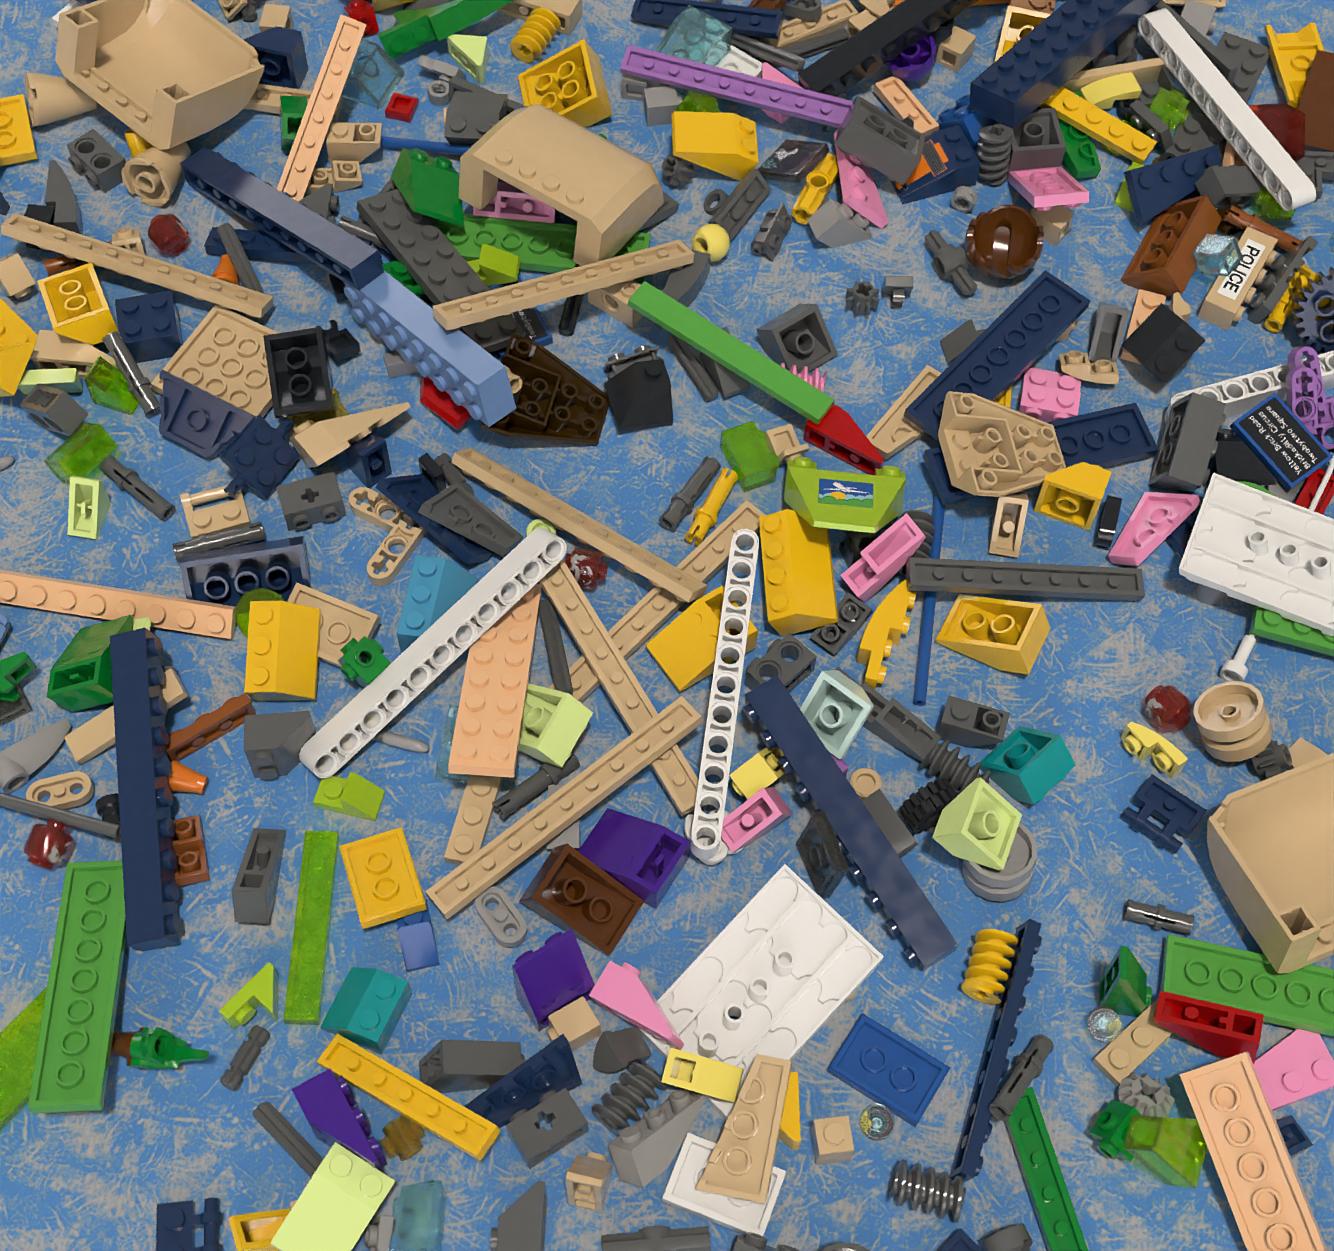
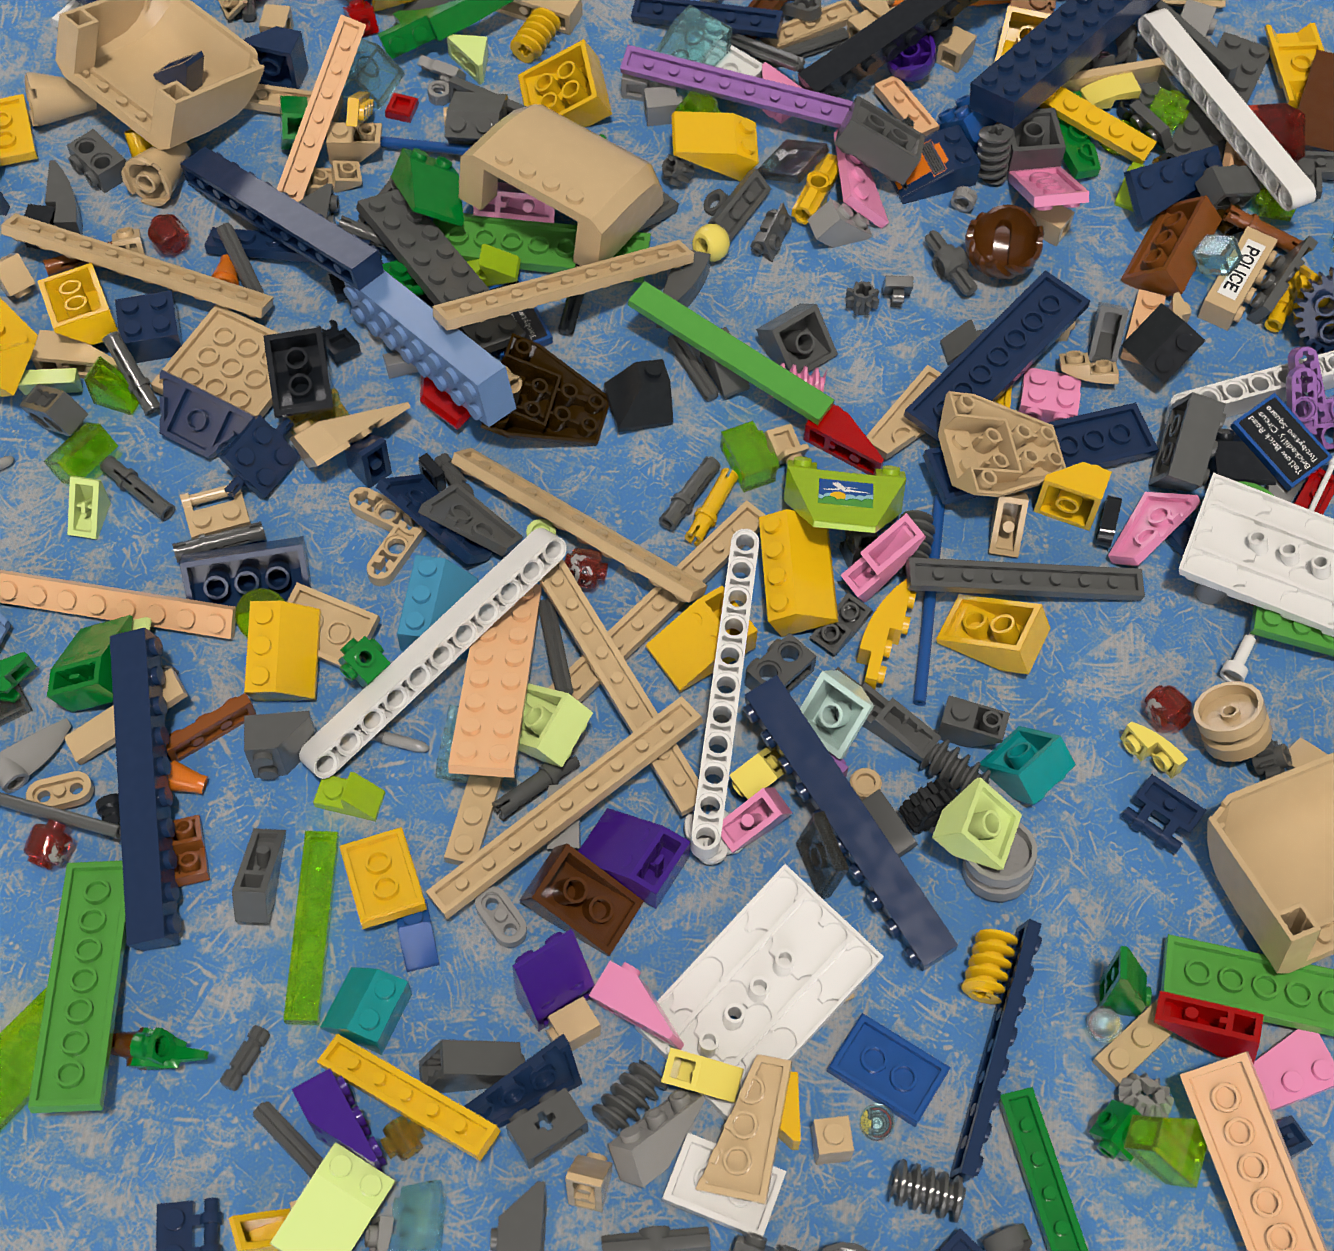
(184, 70): none -> dark blue slope
(259, 991): lime slope -> none
(311, 501): dark grey brick -> none
(359, 108): none -> yellow plate
(615, 301): tan brick -> none
(619, 1049): dark grey tile -> none
(620, 362): dark grey hinge -> none
(1028, 1066): dark grey pin -> none
(1158, 917): dark grey pin -> none

